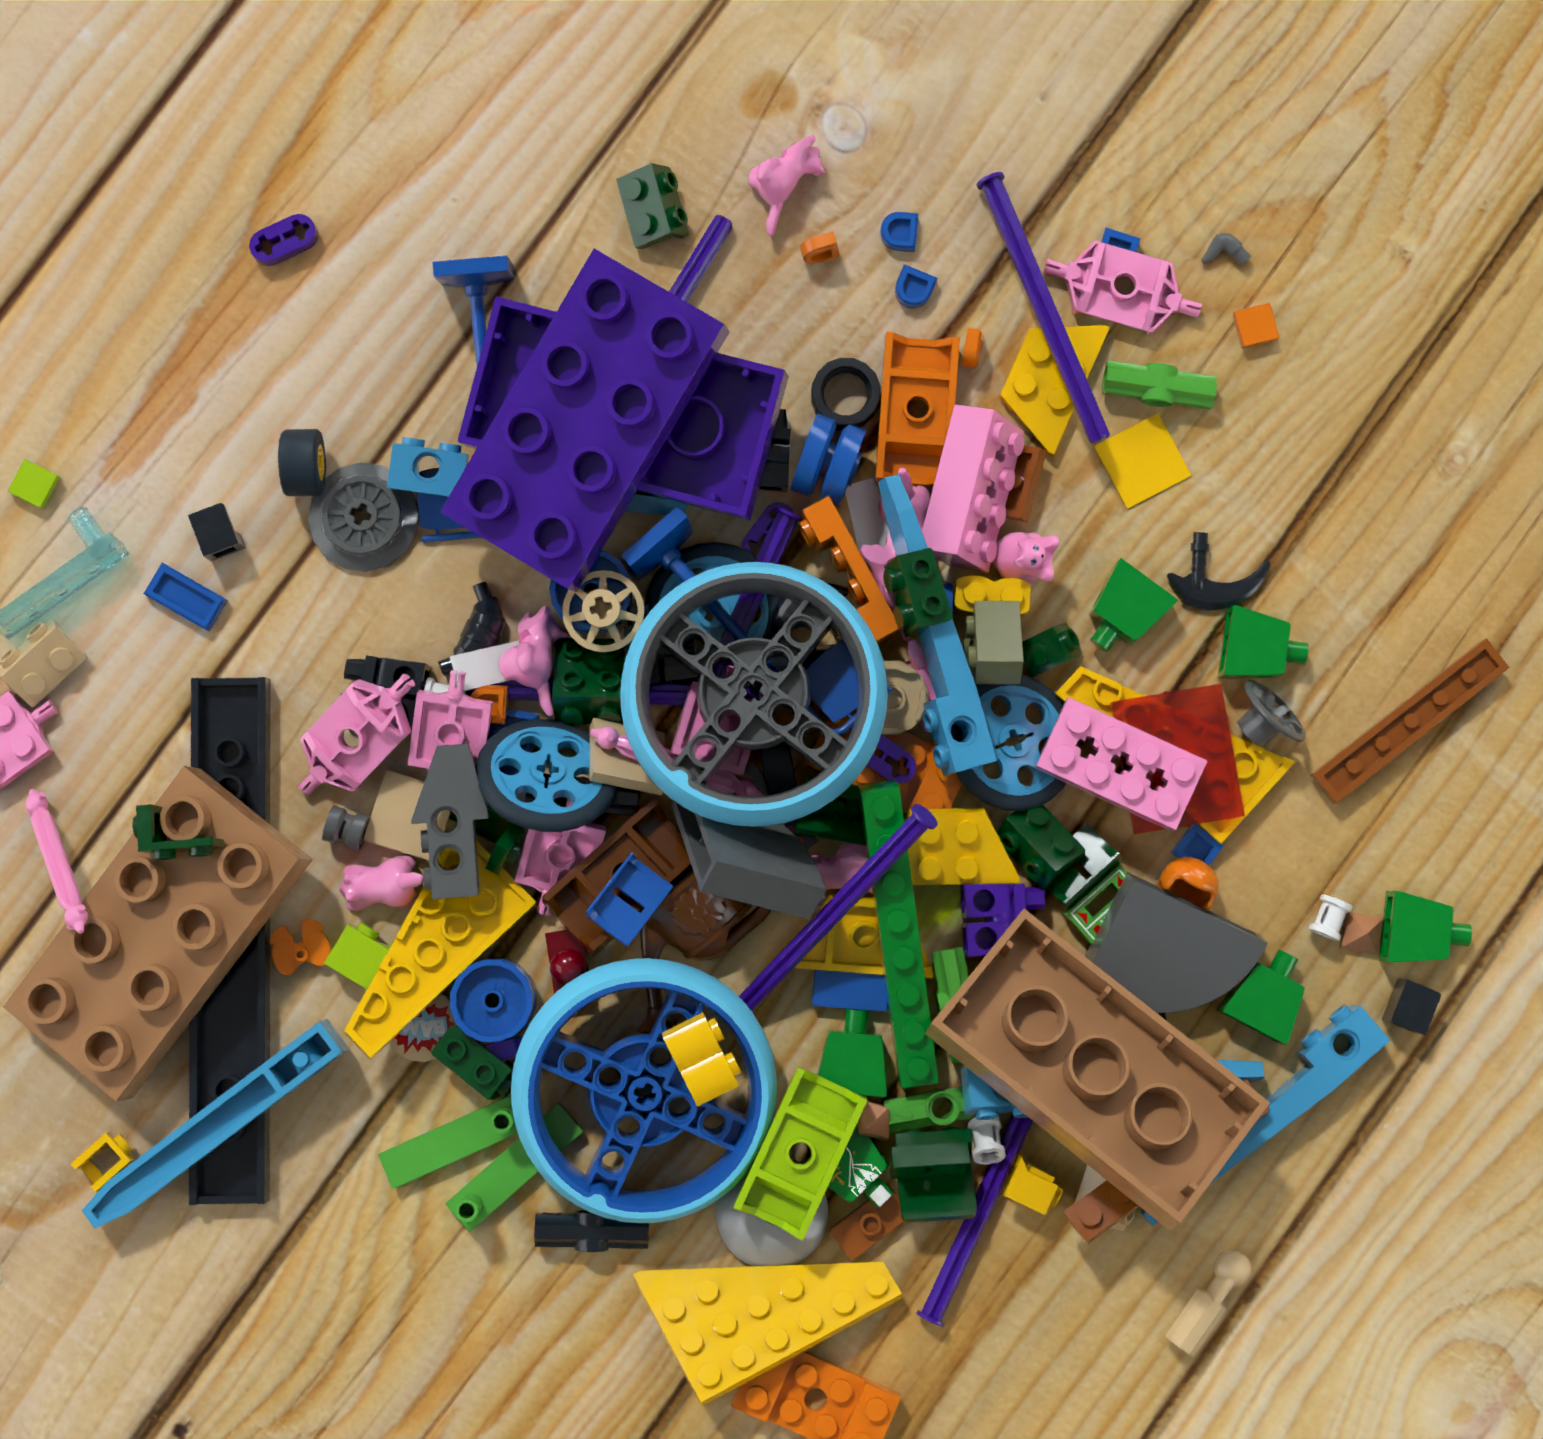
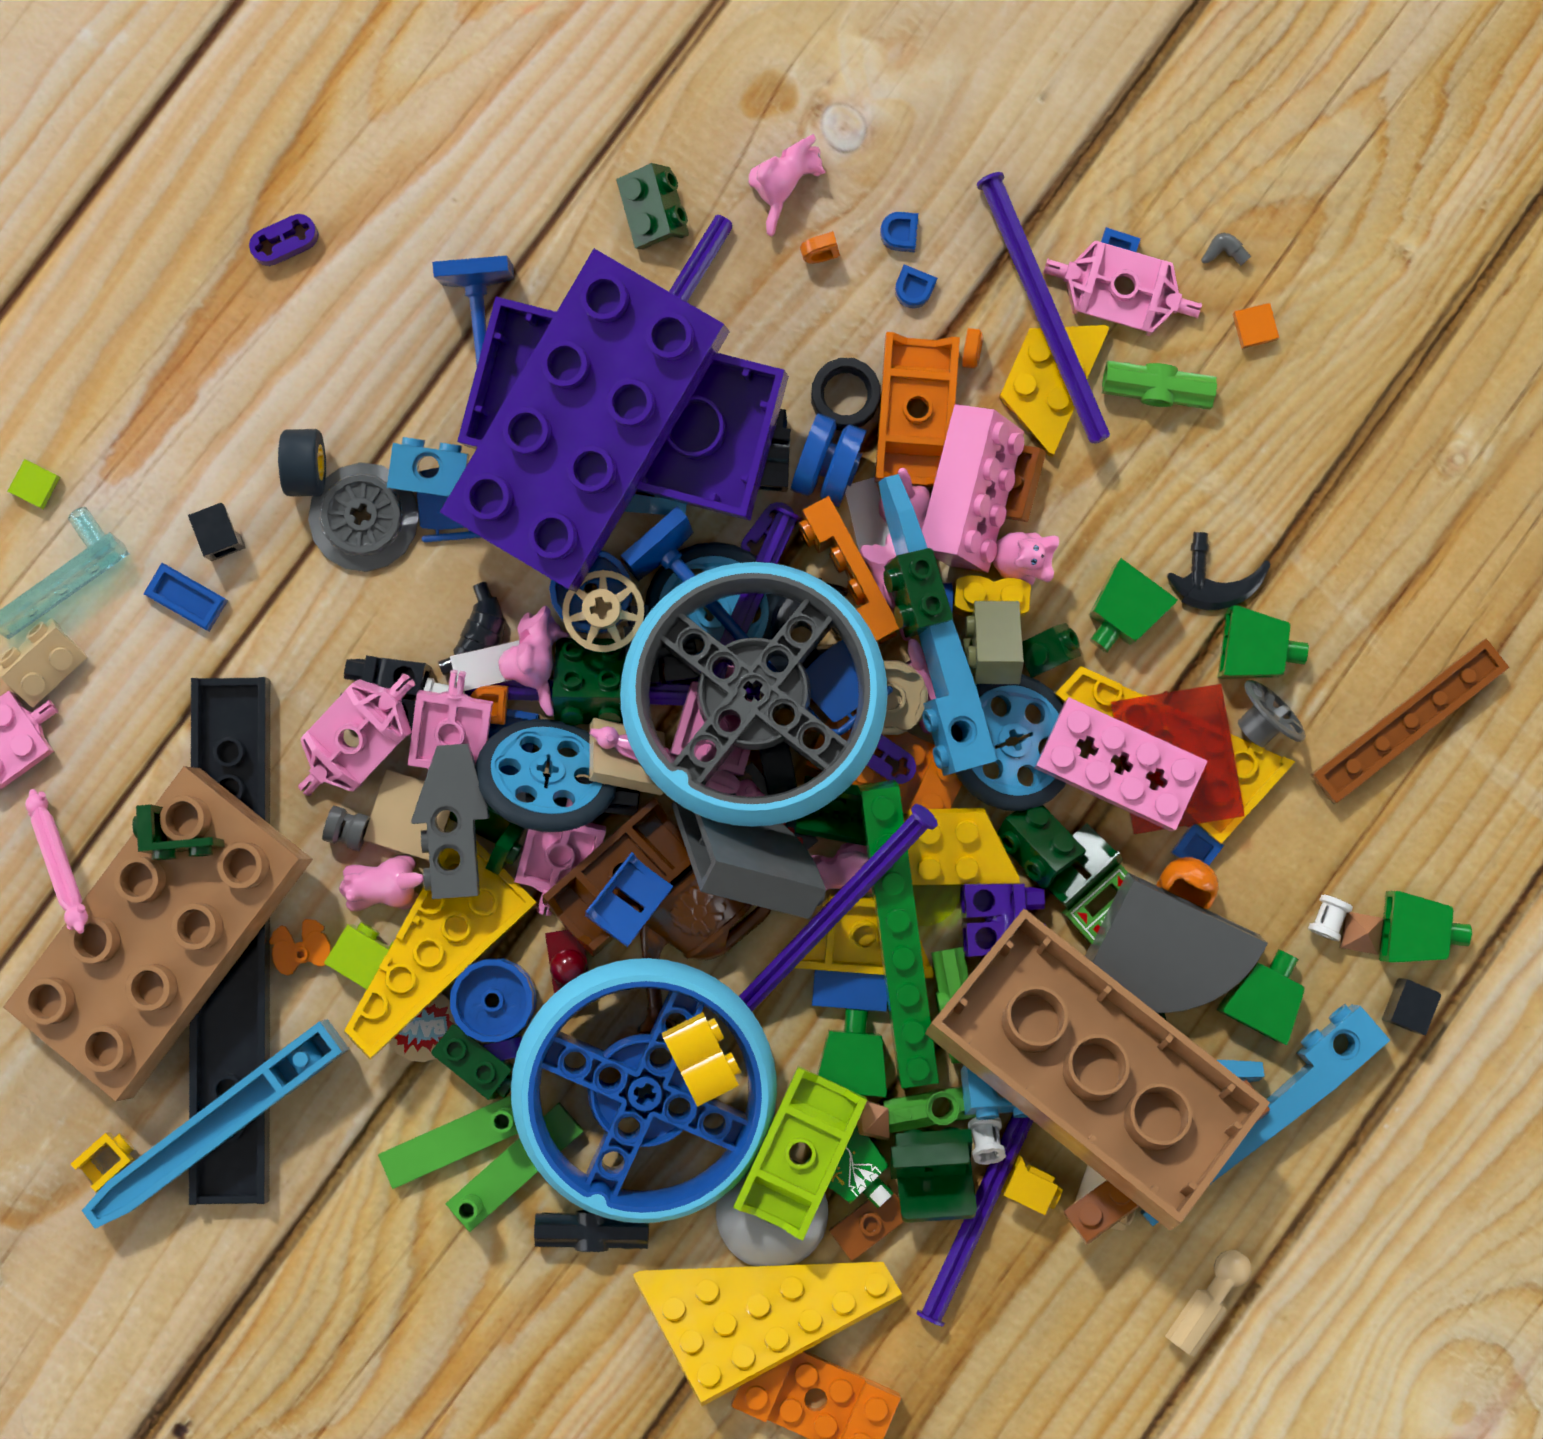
(1142, 461): yellow piece -> none

